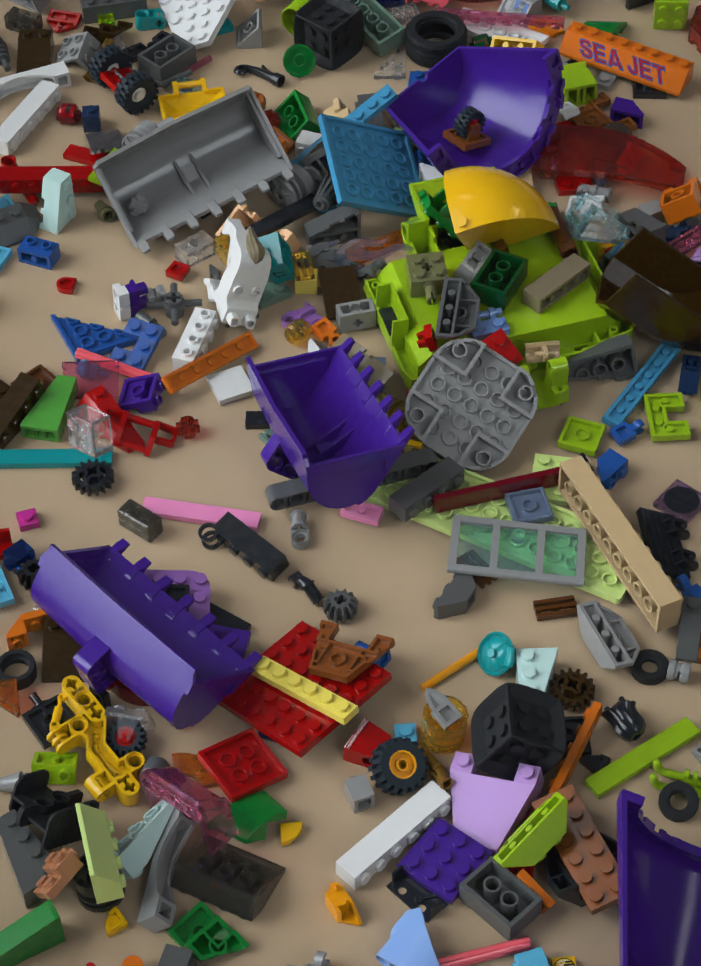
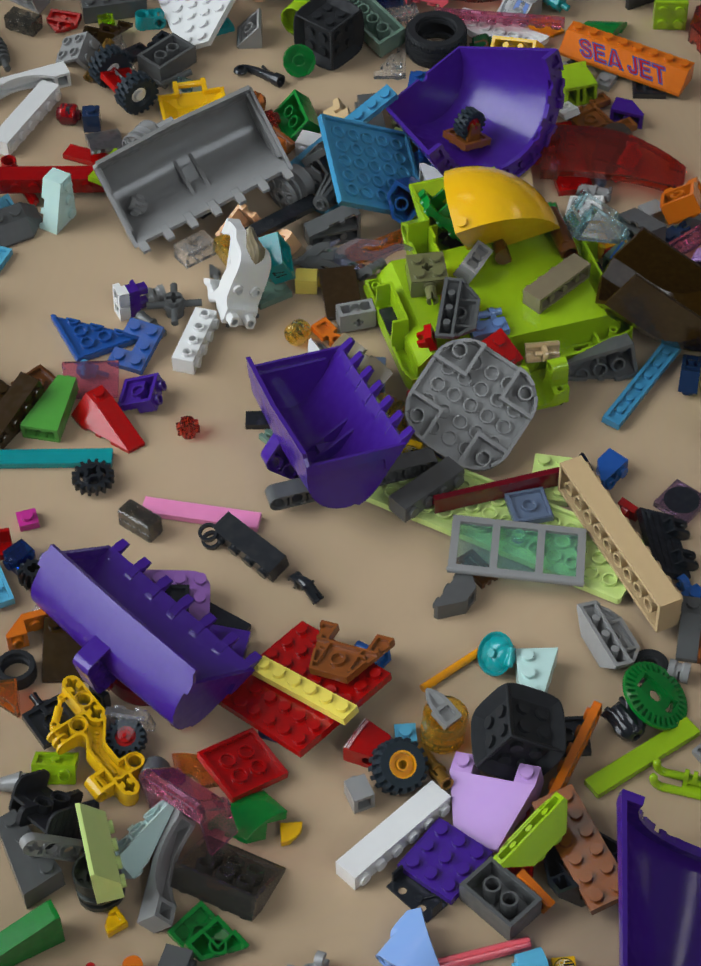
(34, 49): dark brown slope -> none
(38, 252): blue brick -> none
(56, 852): none -> light grey beam
(61, 868): nougat plate -> none
(66, 285): red tile -> none
(89, 431): clear brick -> none
(104, 211): olive cone -> none
(124, 369): coral axle -> none
(153, 439): red bar -> none
(177, 270): red plate -> none
(199, 64): clear pink bar -> none
(209, 362): orange tile -> none
(230, 385): white tile -> none
(301, 256): clear yellow tile -> none
(303, 532): light grey connector -> none
(306, 313): medium lavender piece -> none
(340, 605): dark grey gear -> none
(341, 905): light orange piece -> none
(363, 513): bright pink plate -> none
(401, 201): none -> blue slope
(500, 278): dark green brick -> none
(554, 605): reddish brown tile -> none
(572, 688): dark brown gear -> none
(581, 436): lime plate -> none
(594, 762): black tile -> none
(625, 433): blue plate -> none
(628, 509): none -> red tile
(656, 412): lime plate -> none
(667, 688): none -> green piece
(678, 788): black tyre -> none

